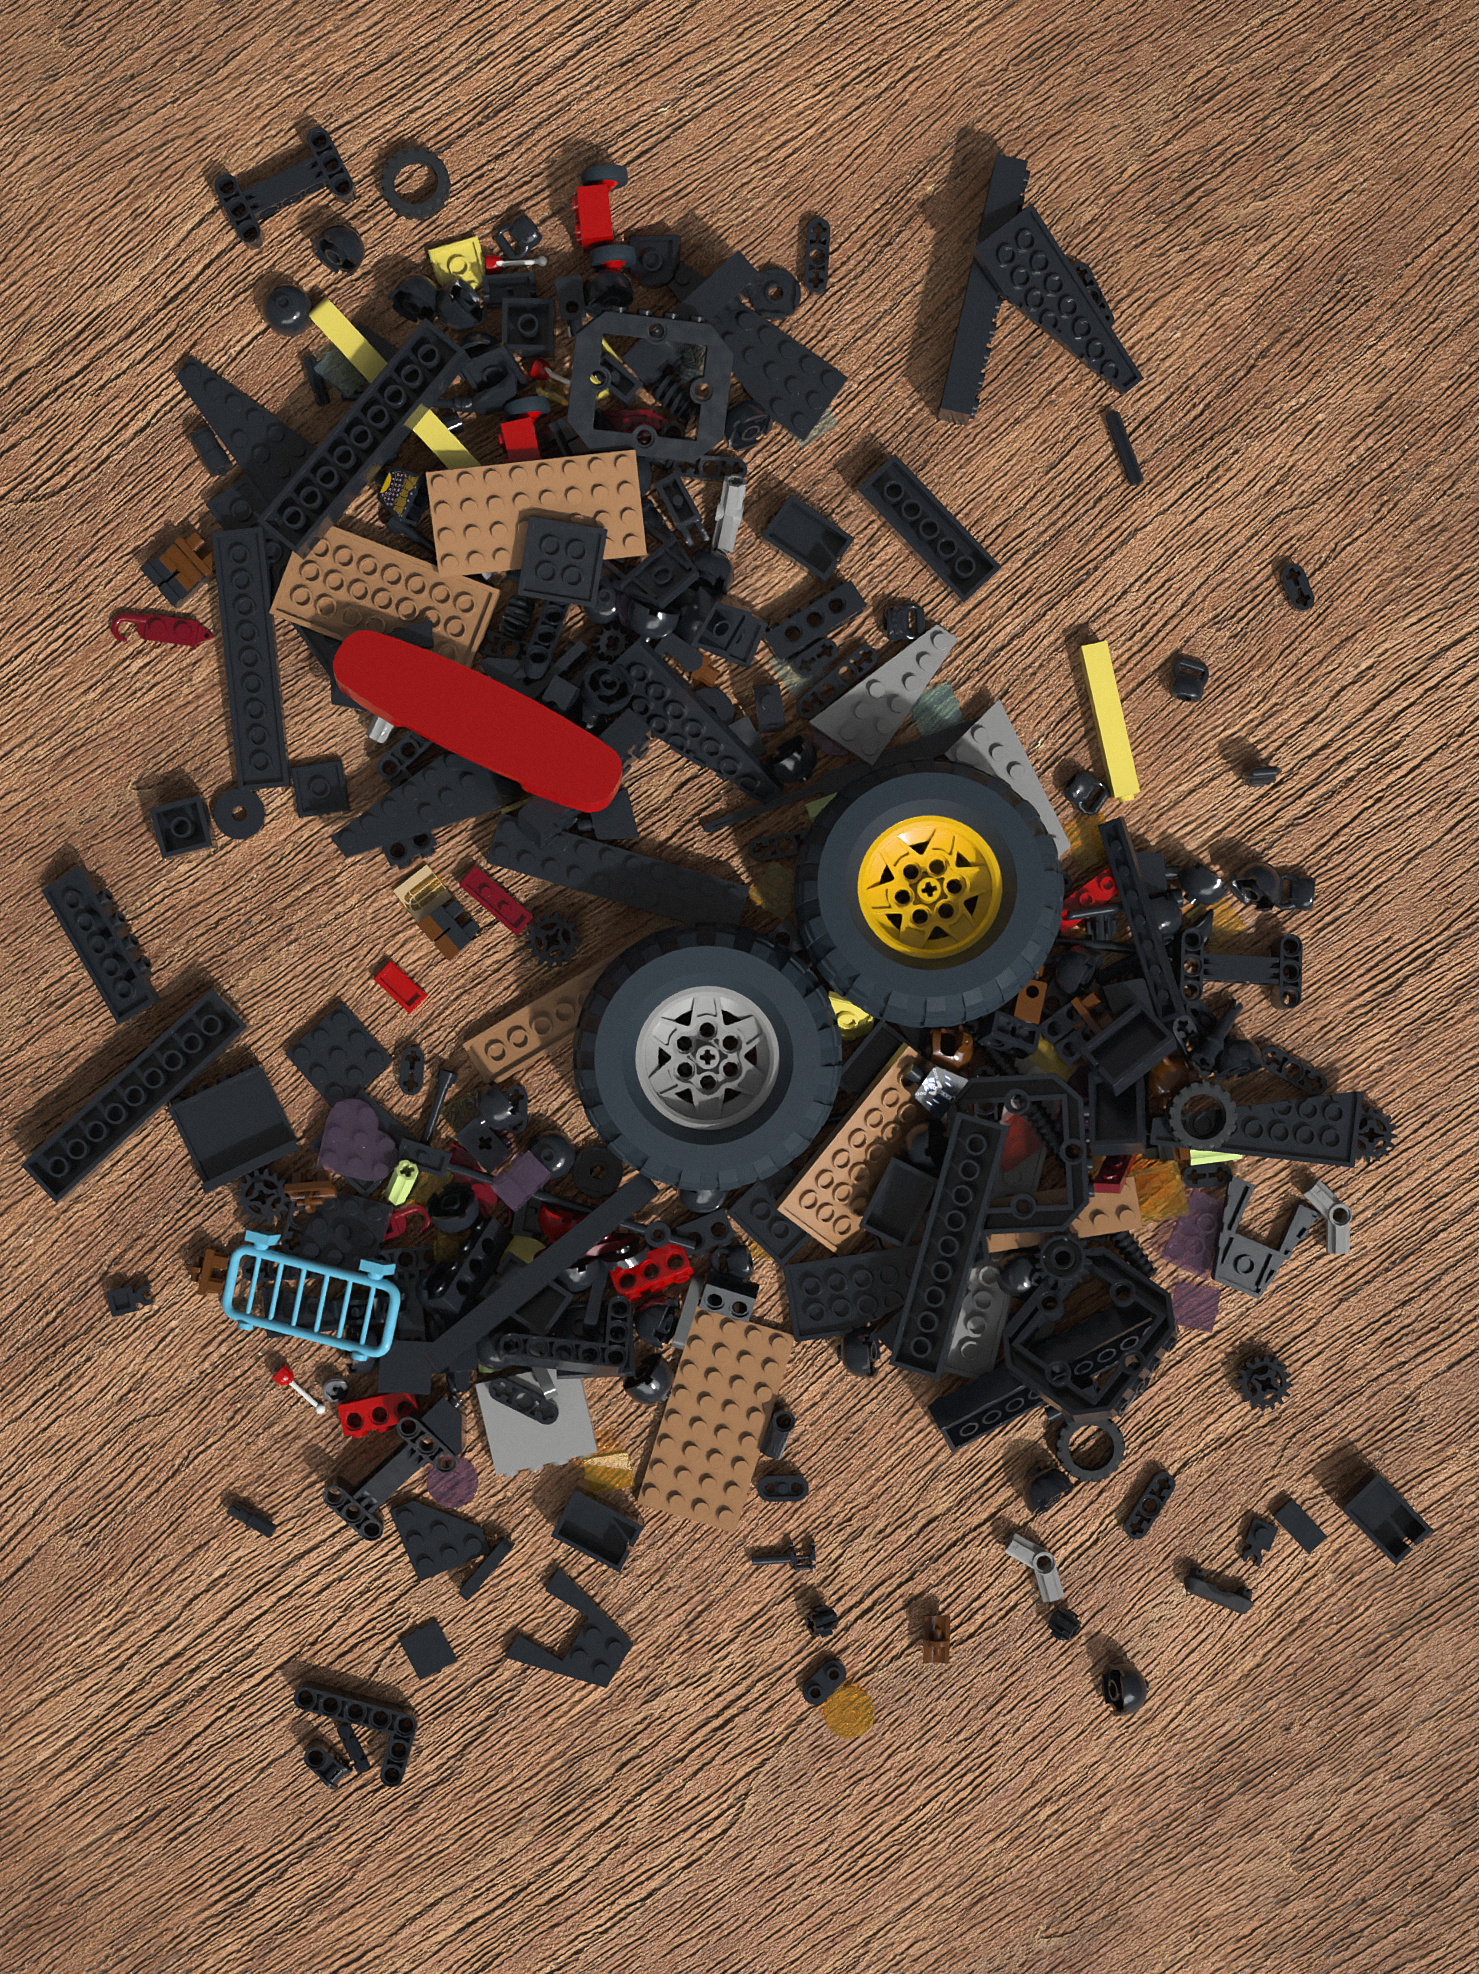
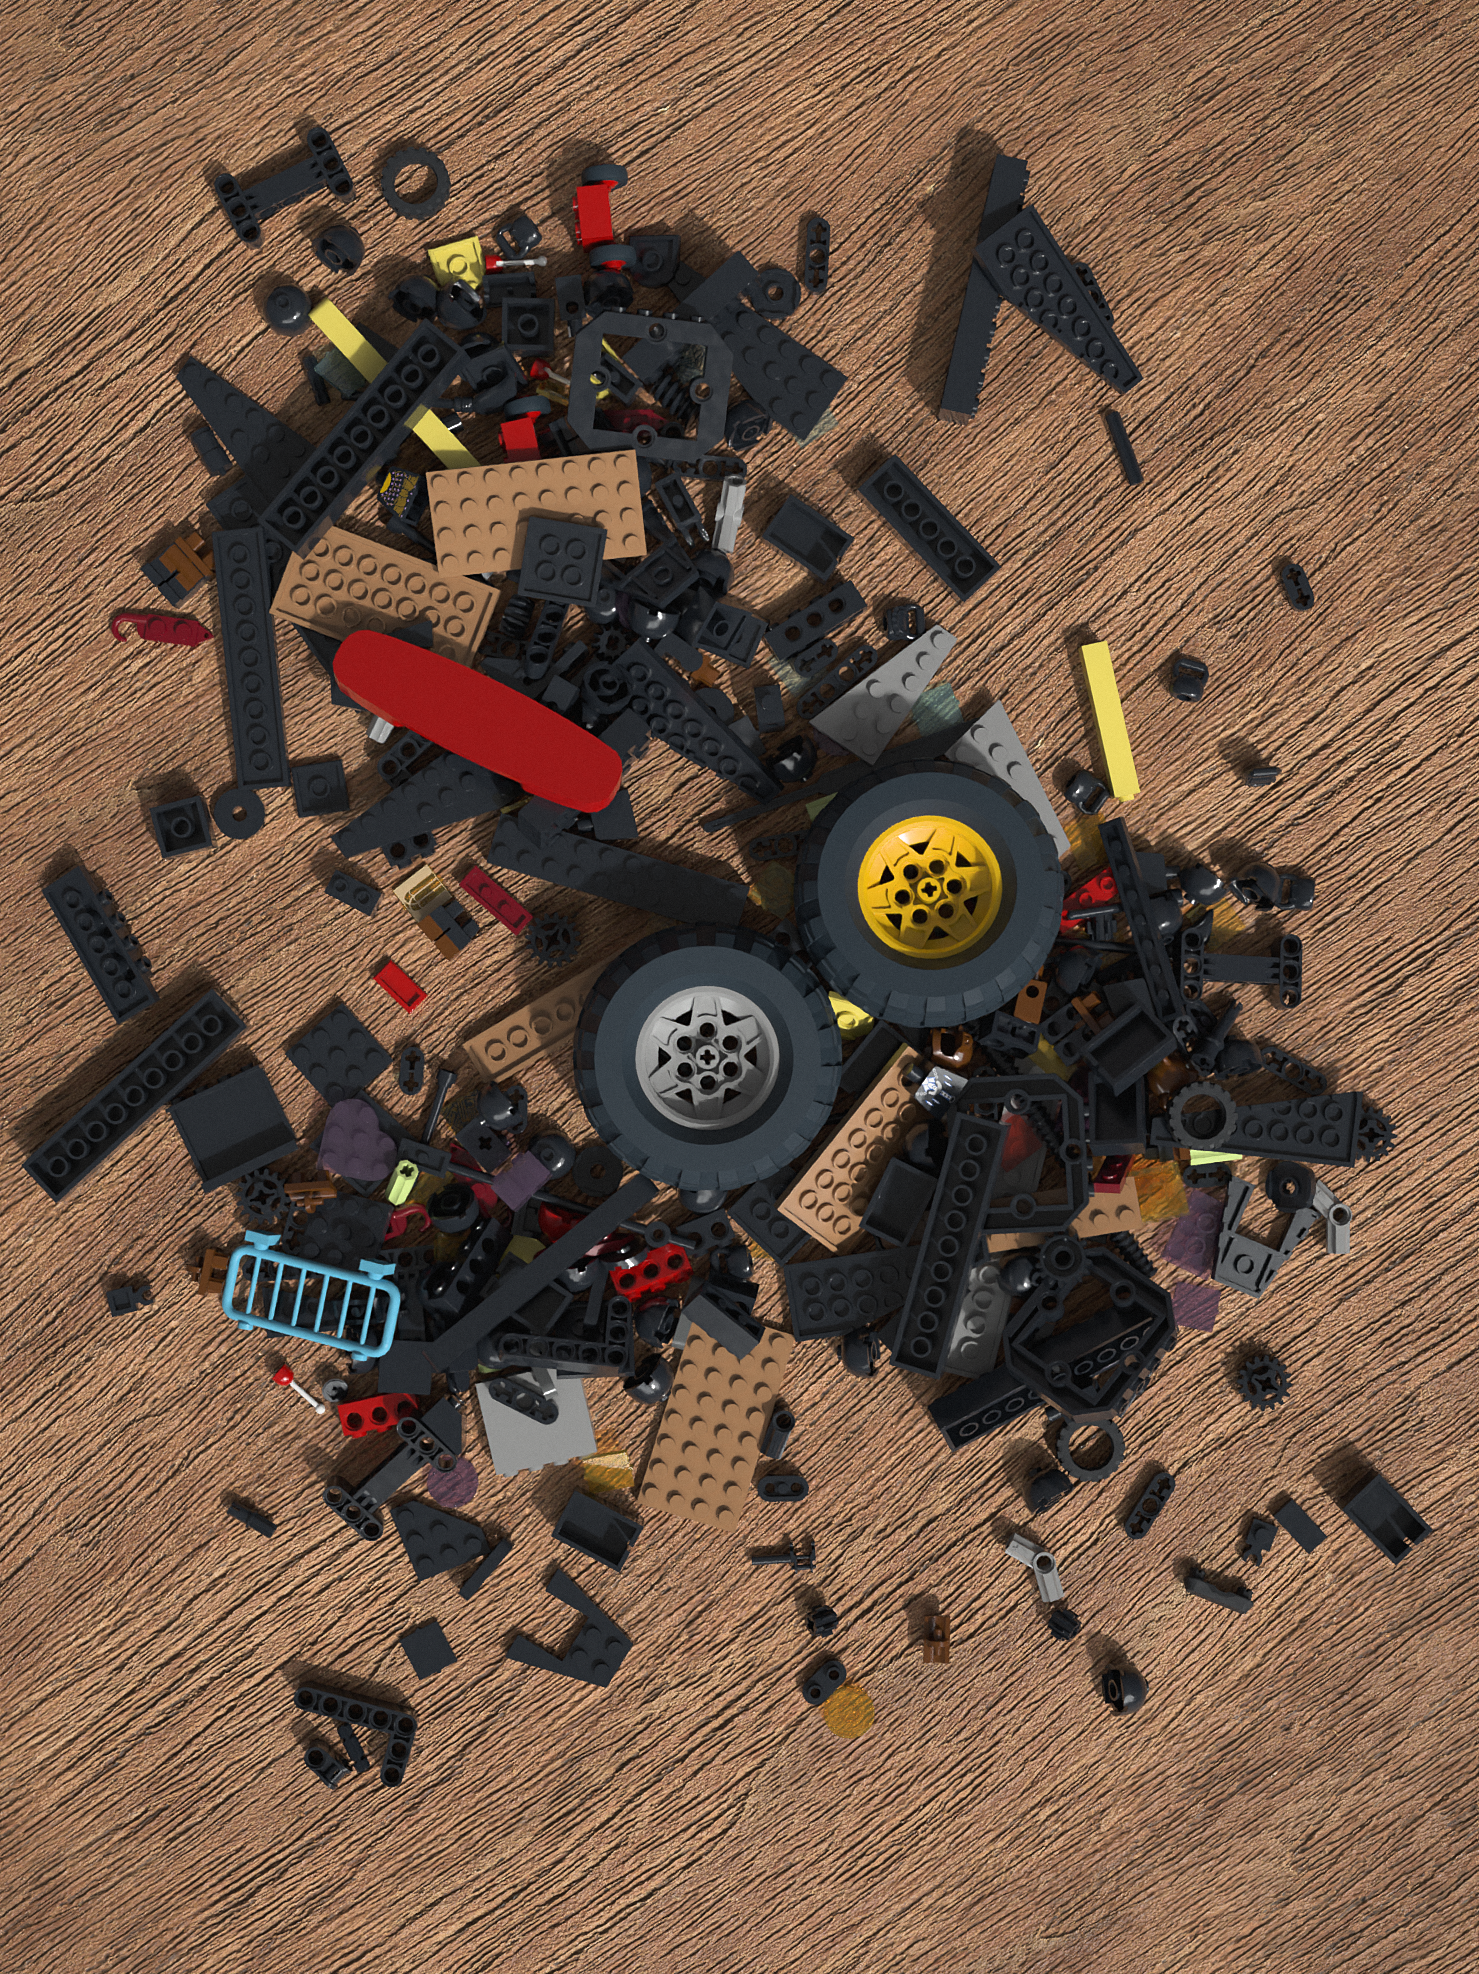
(354, 893): none -> black brick
(723, 1320): none -> black brick
(1304, 1182): none -> black plate

